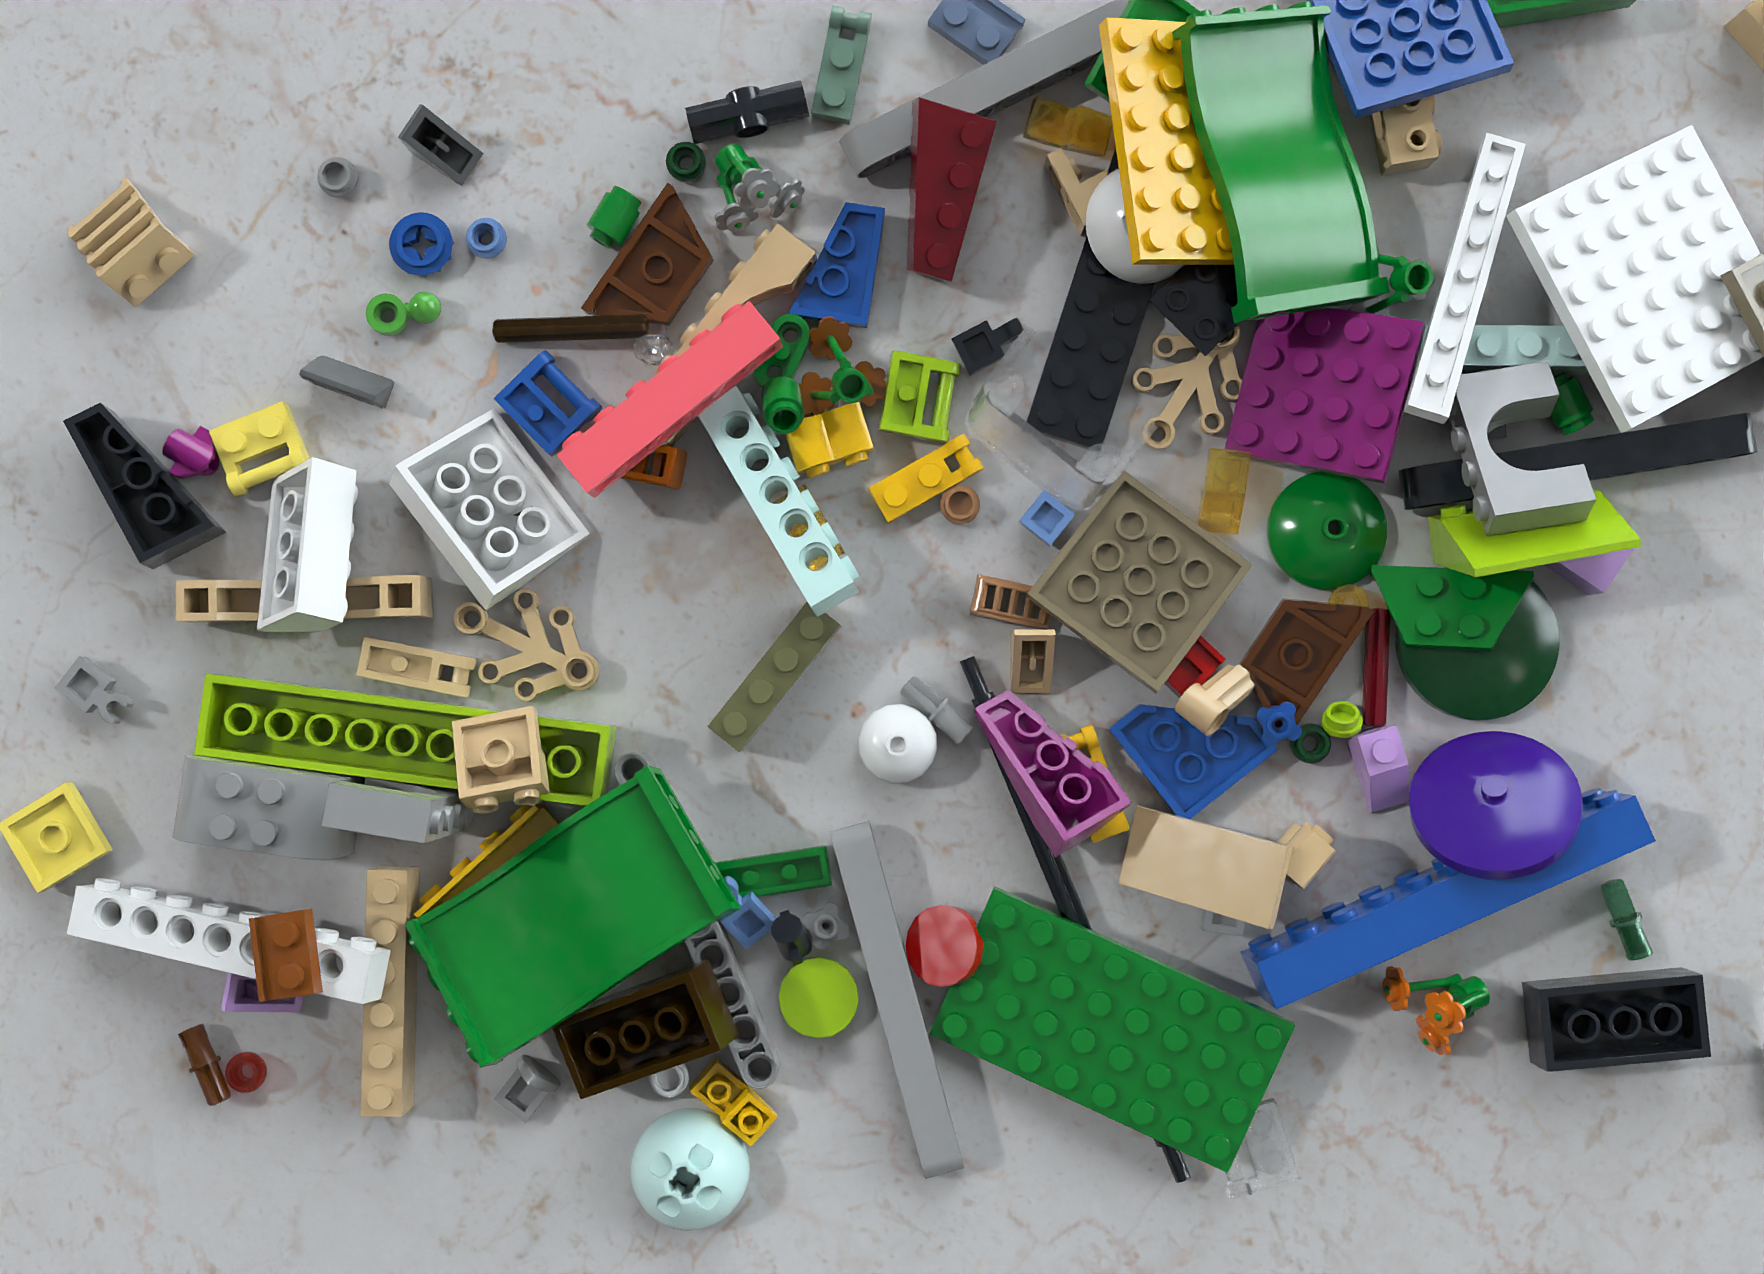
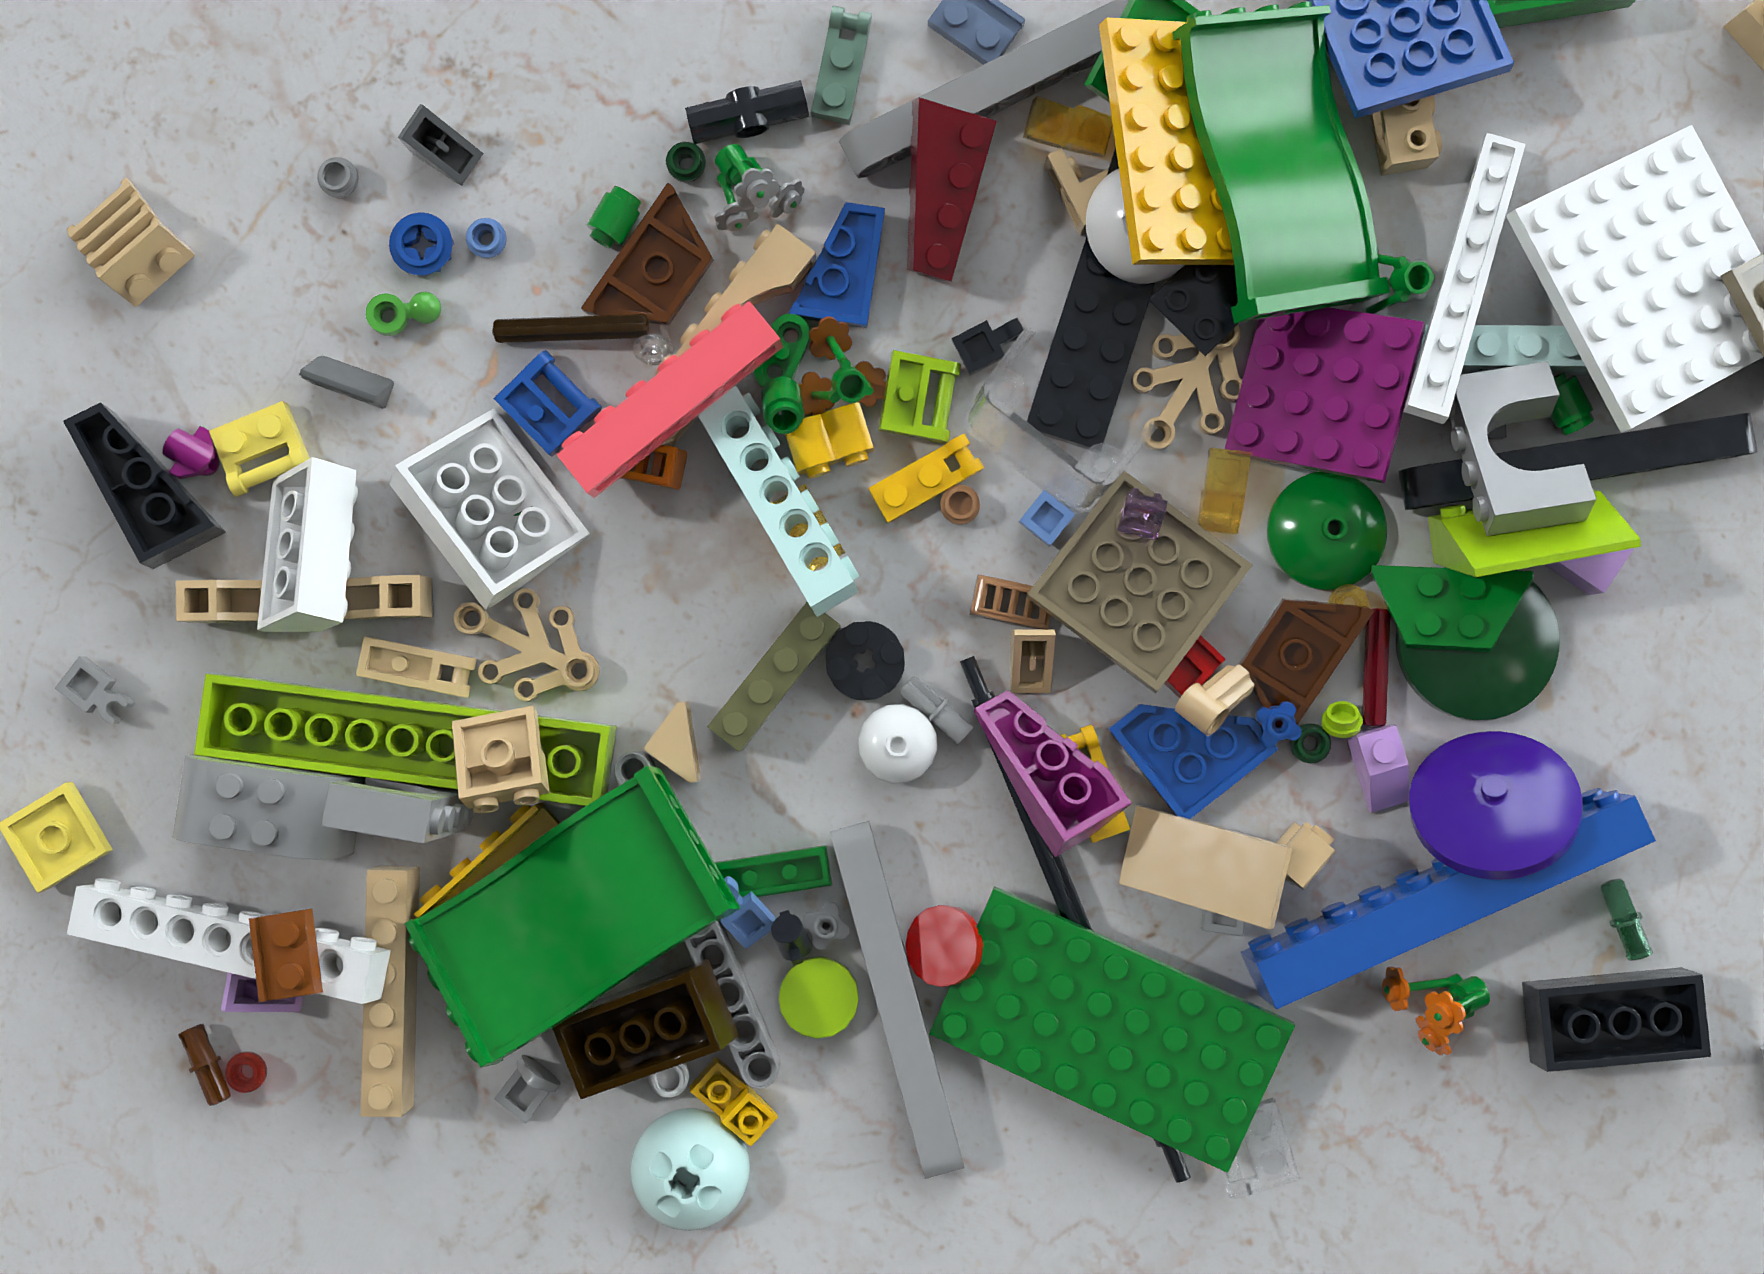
(675, 743): none -> tan slope
(872, 682): none -> black plate
(1142, 514): none -> clear purple tile

